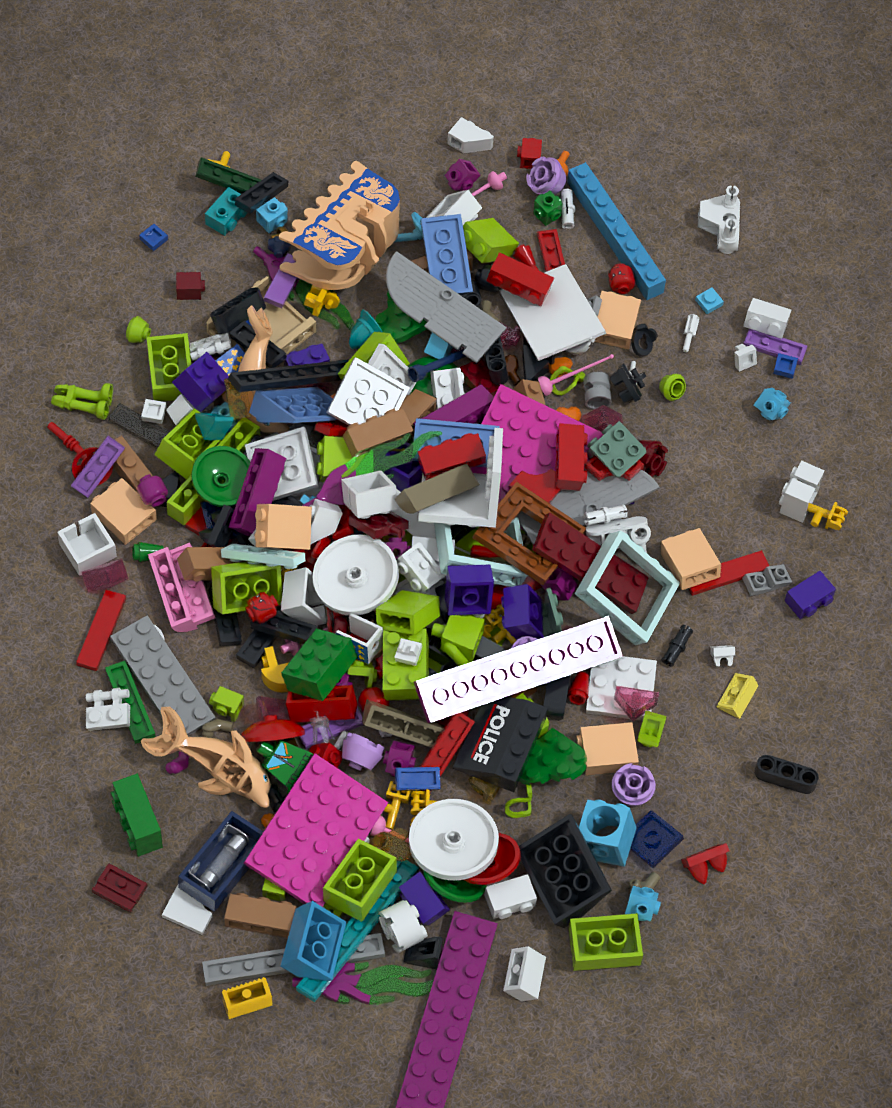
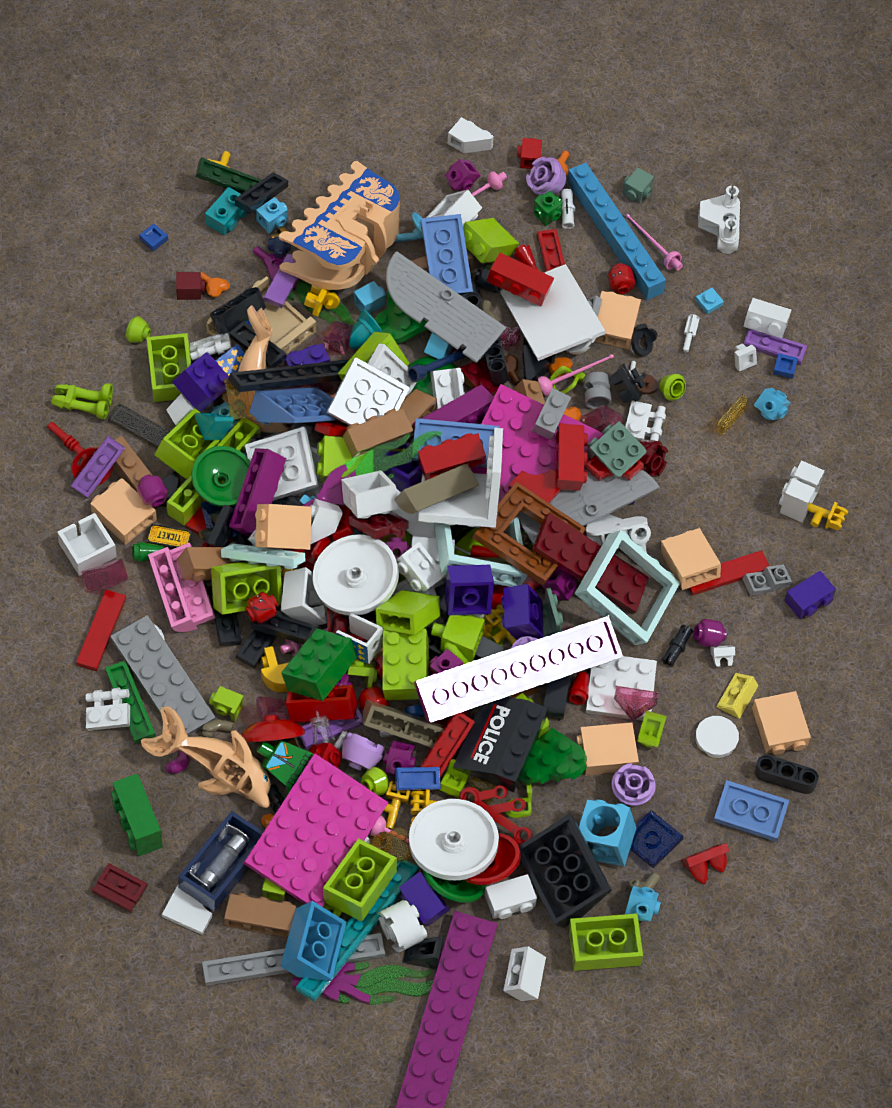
(153, 411): white tile -> none
(168, 536): none -> tile
(215, 286): none -> orange rock
(247, 998): yellow brick -> none
(337, 337): none -> clear pink slope
(370, 297): none -> medium azure brick
(375, 780): none -> lime cone
(408, 652): white tile -> none
(415, 710): none -> blue plate
(444, 662): none -> magenta brick
(453, 781): none -> lime bracket
(495, 810): none -> red plant
(551, 414): none -> light grey brick
(605, 515): white pin -> none
(638, 185): none -> sand green brick
(638, 419): none -> white plate
(650, 385): none -> reddish brown piece
(671, 259): none -> bright pink sword
(709, 633): none -> magenta head
(716, 736): none -> white tile
(732, 415): none -> clear yellow tile
(751, 810): none -> medium blue plate
(781, 723): none -> light nougat brick

